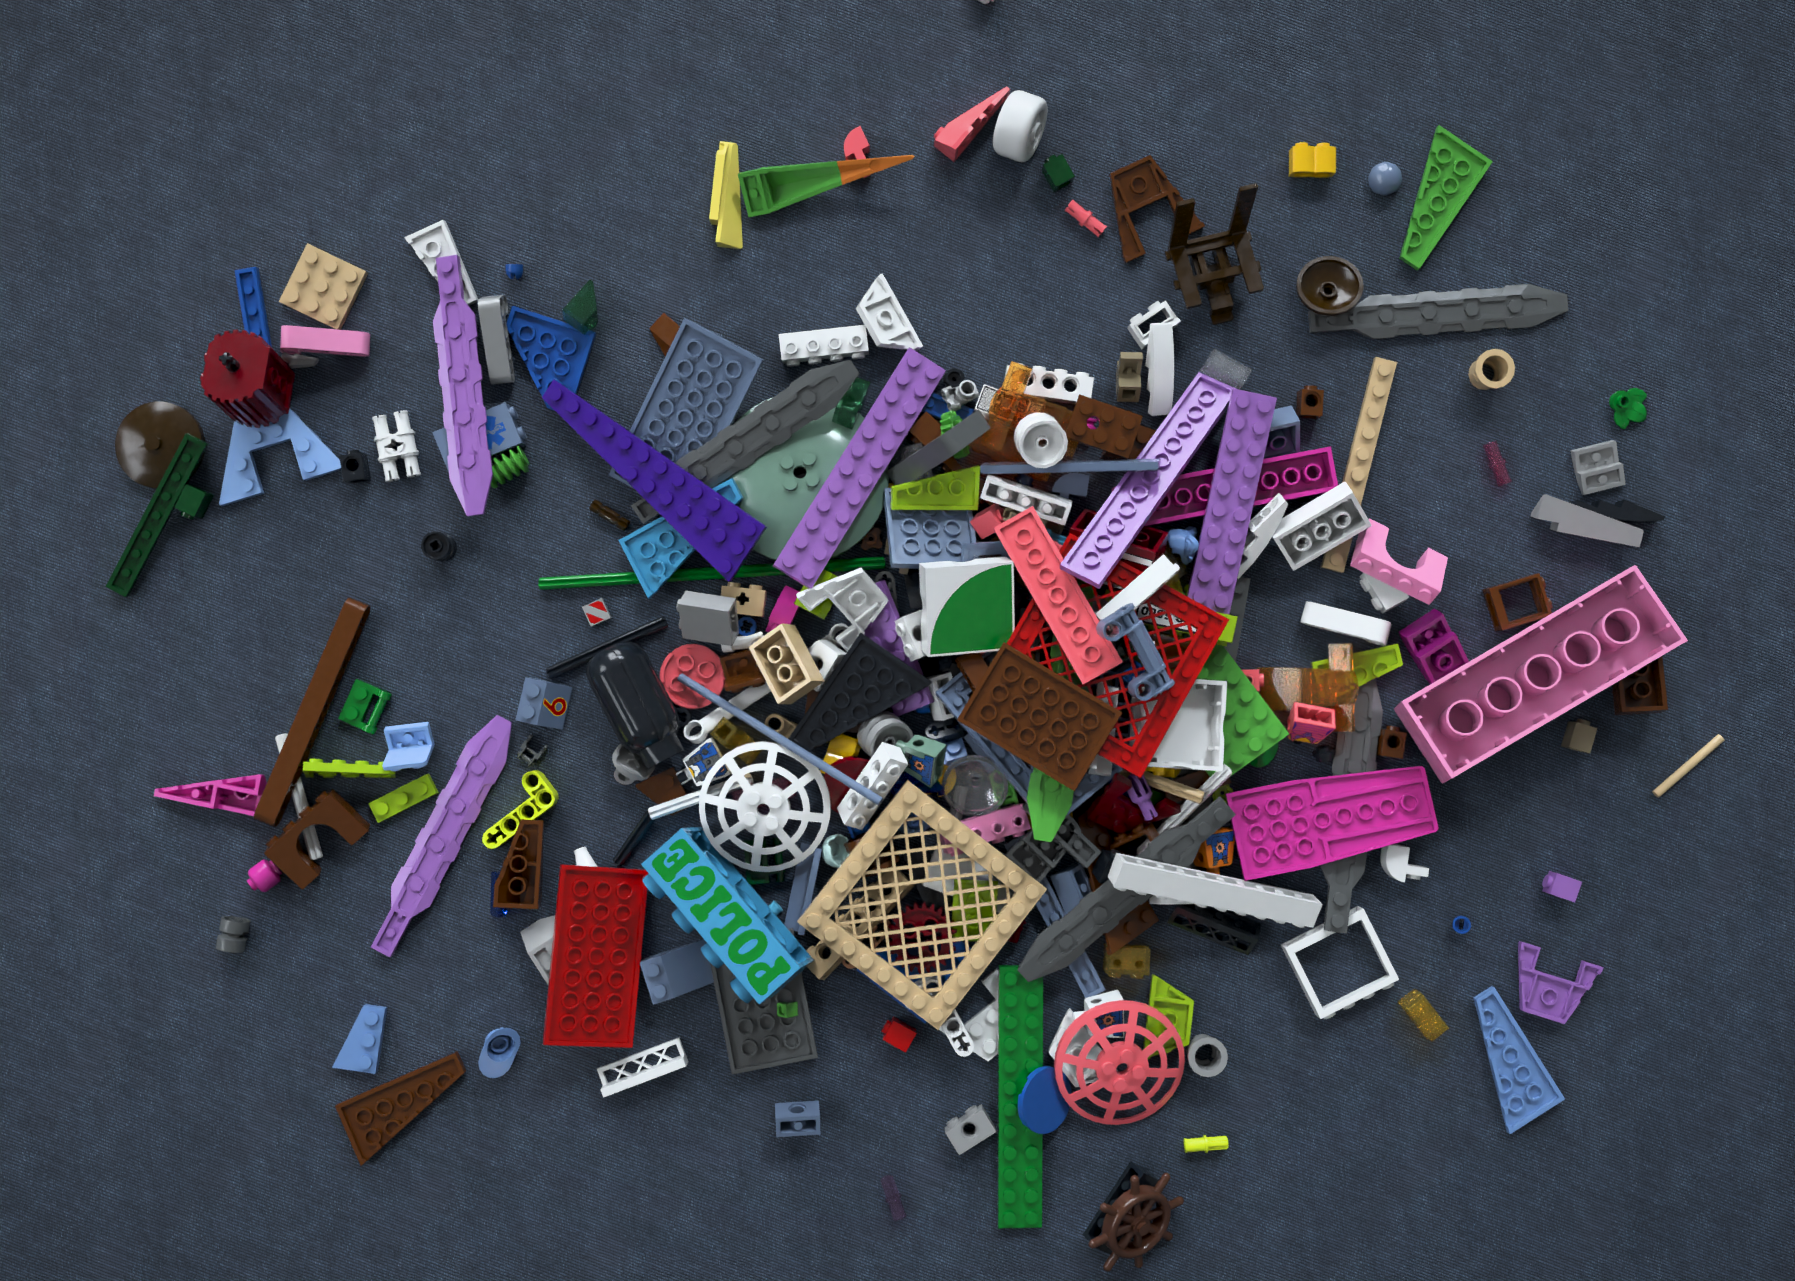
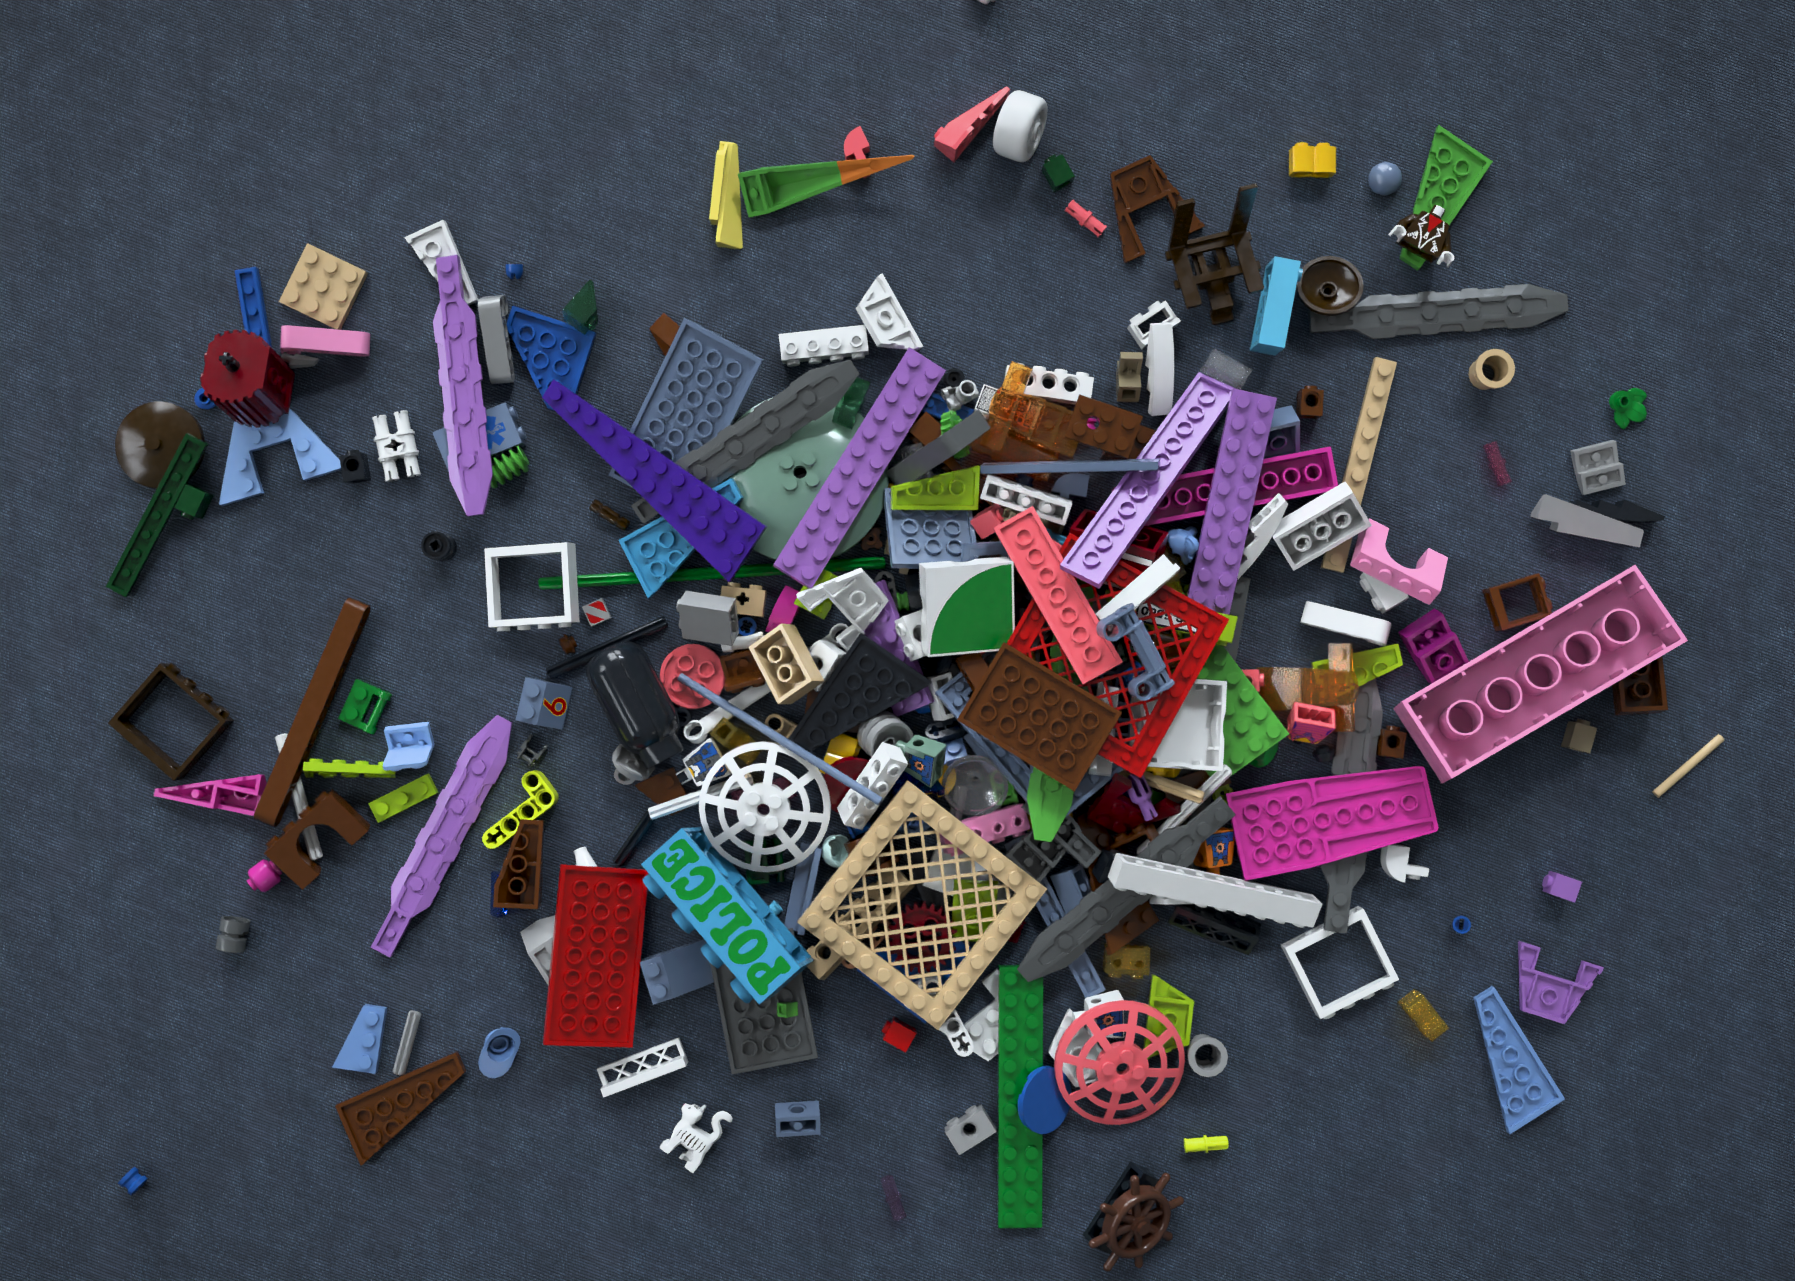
(133, 1181): none -> blue wheel
(145, 745): none -> dark brown window
(199, 402): none -> blue plate
(406, 1042): none -> light grey axle
(567, 643): none -> reddish brown plate
(570, 585): none -> white window
(692, 1137): none -> white animal
(902, 601): none -> bright green bush
(1040, 440): white wheel -> none
(1275, 305): none -> medium azure brick
(1425, 235): none -> dark brown torso

